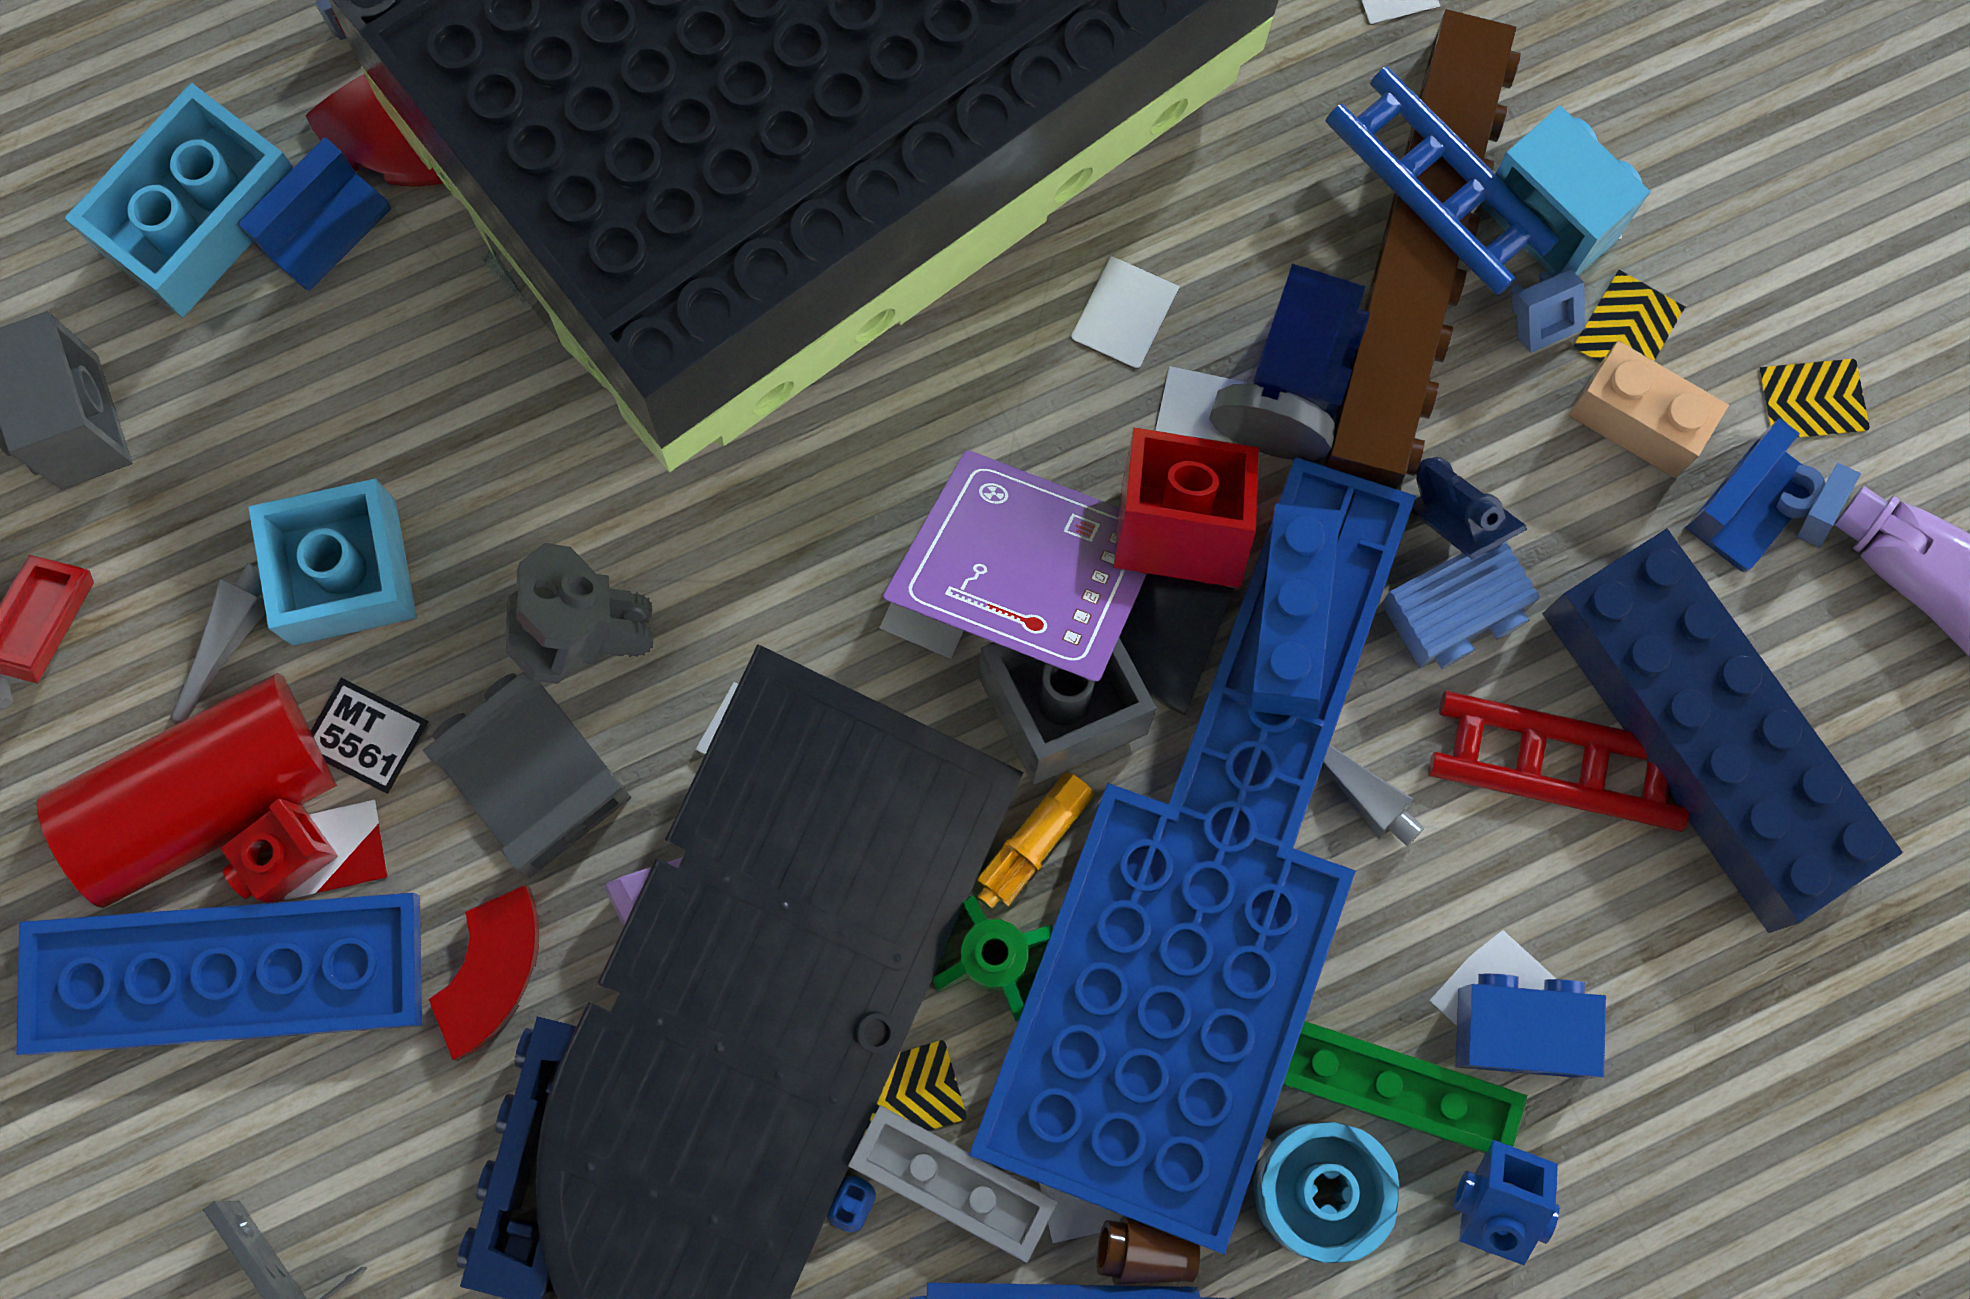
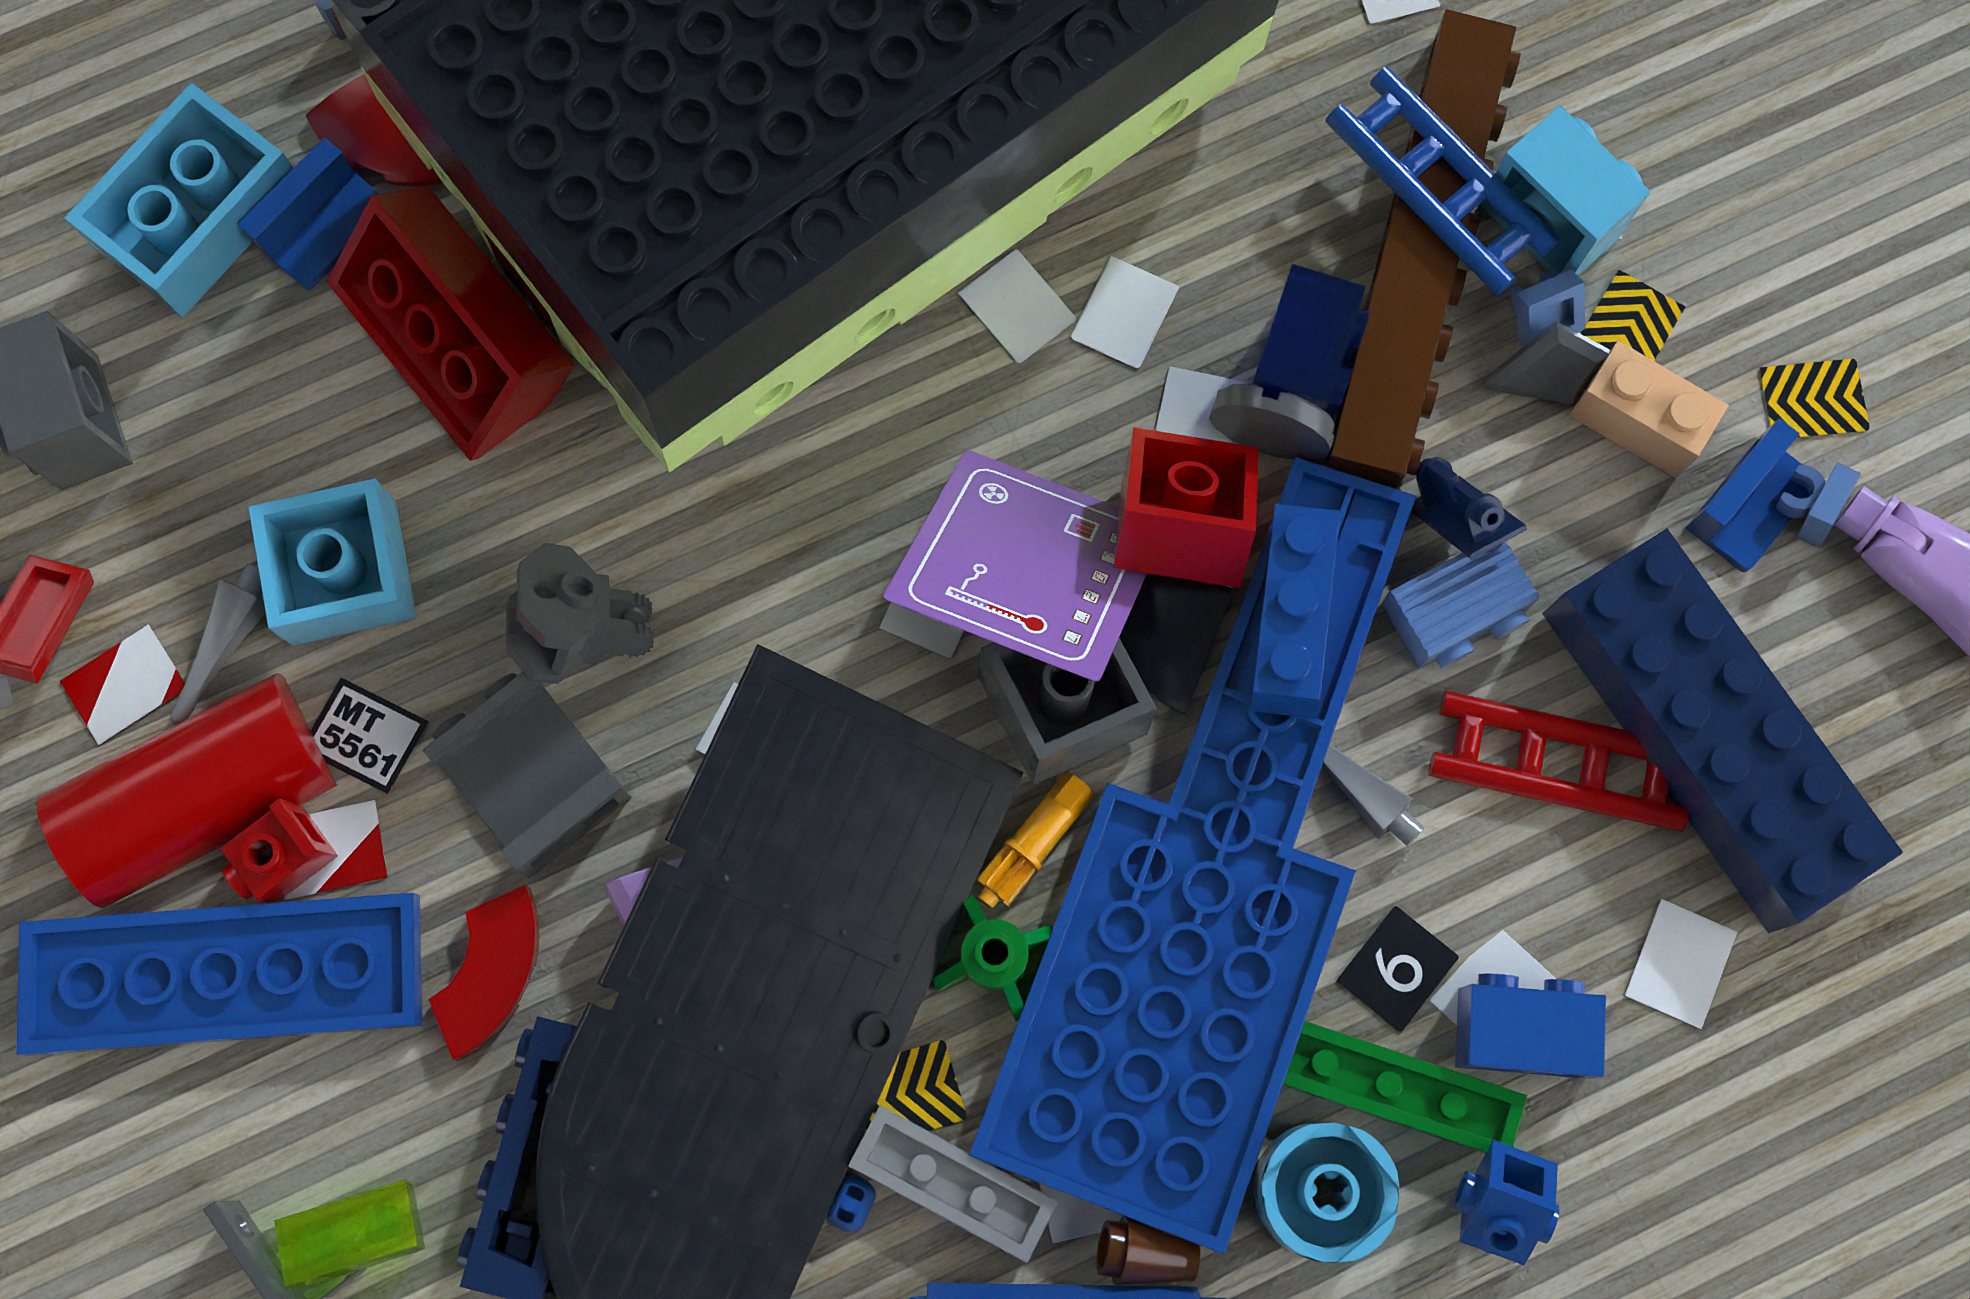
(123, 684): none -> white sticker
(349, 1235): none -> clear neon green plate
(447, 319): none -> red slope
(1017, 306): none -> white sticker
(1398, 968): none -> black sticker
(1550, 366): none -> dark grey piece
(1681, 963): none -> white sticker

